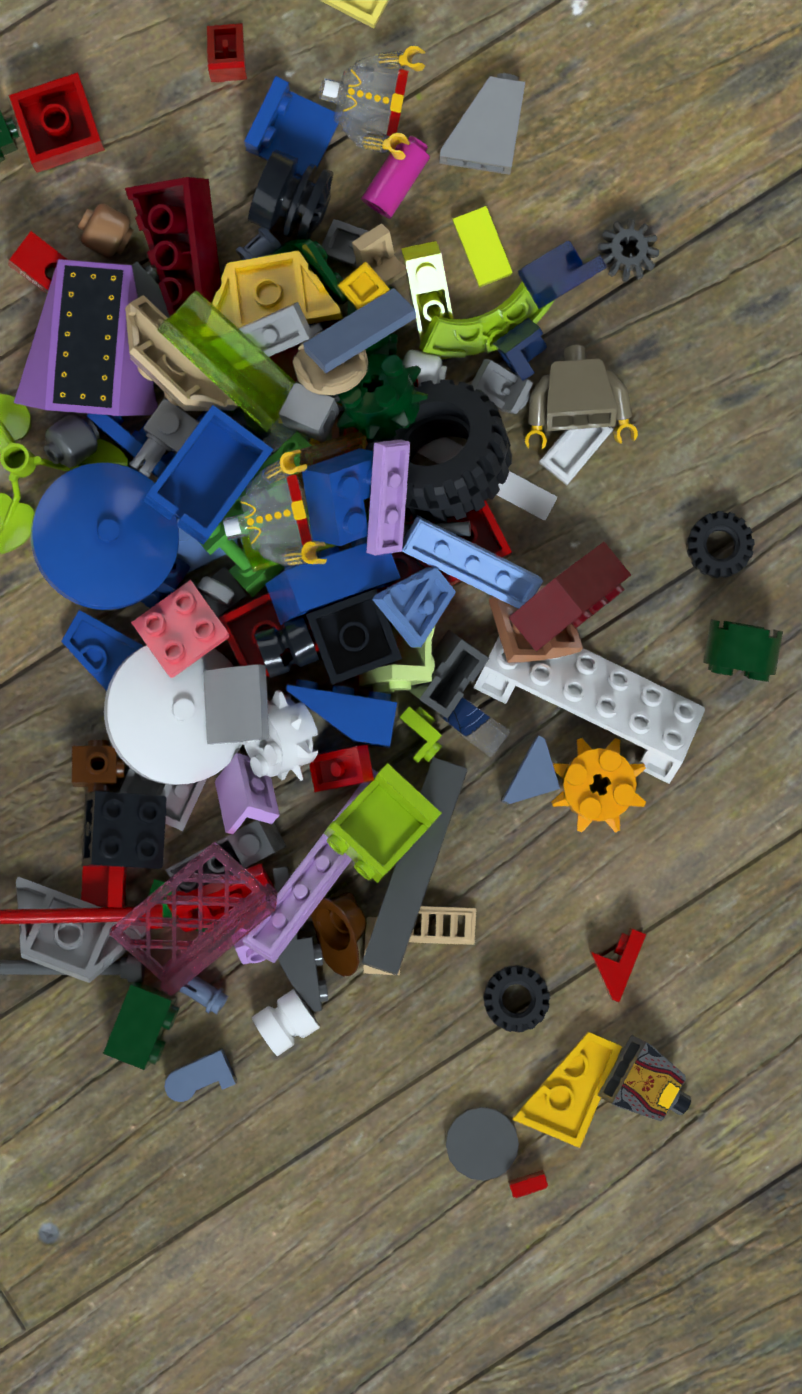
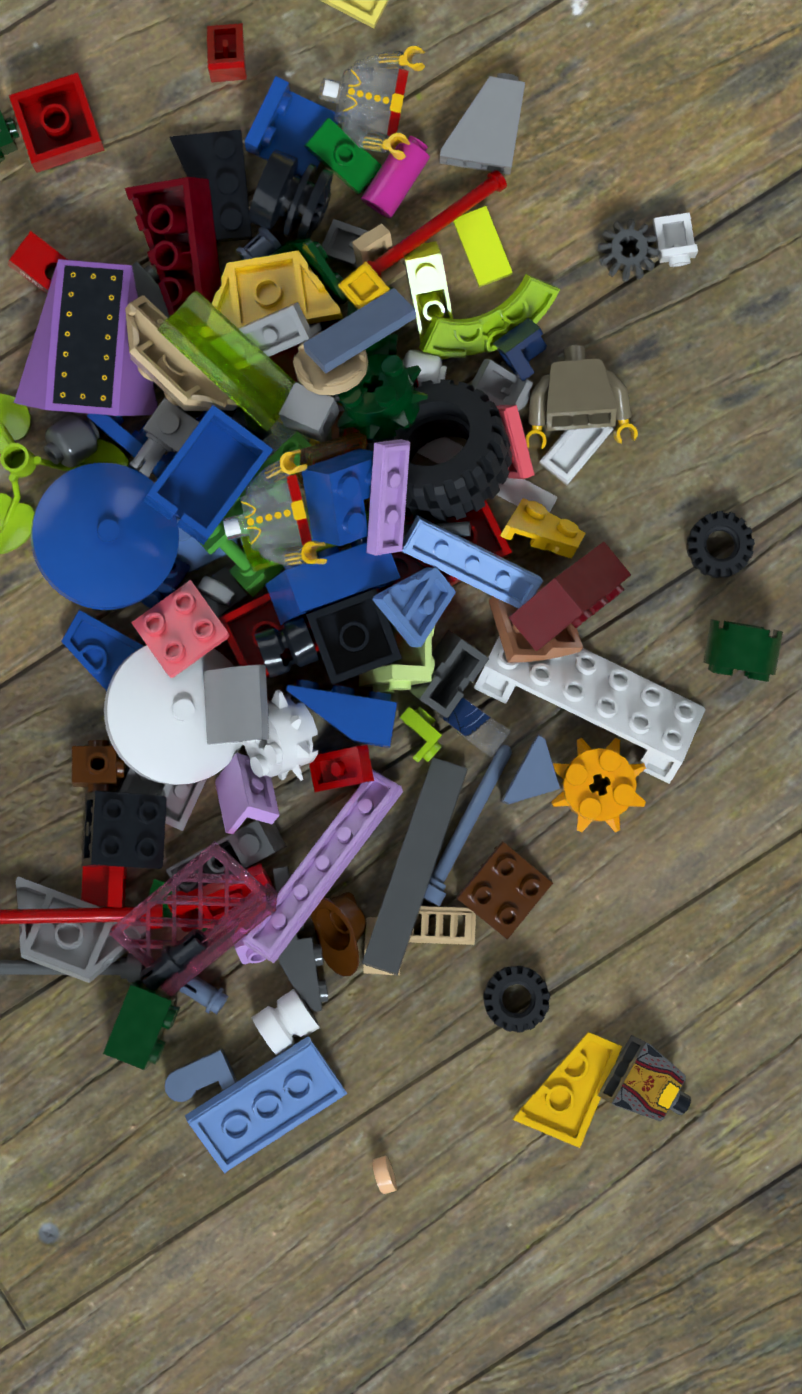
(105, 230): medium nougat head -> none
(174, 959): none -> black pin
(221, 160): none -> black wing
(266, 1104): none -> medium blue tile
(342, 156): none -> green plate
(381, 824): lime panel -> none
(384, 1175): none -> light nougat tile
(436, 885): none -> sand blue piece
(482, 1143): dark grey tile -> none
(494, 182): none -> red bar
(504, 890): none -> reddish brown hinge
(521, 462): none -> coral tile
(528, 1184): red tile -> none
(544, 528): none -> yellow wing
(557, 273): clear blue panel -> none
(617, 973): red slope -> none
(675, 239): none -> white bracket

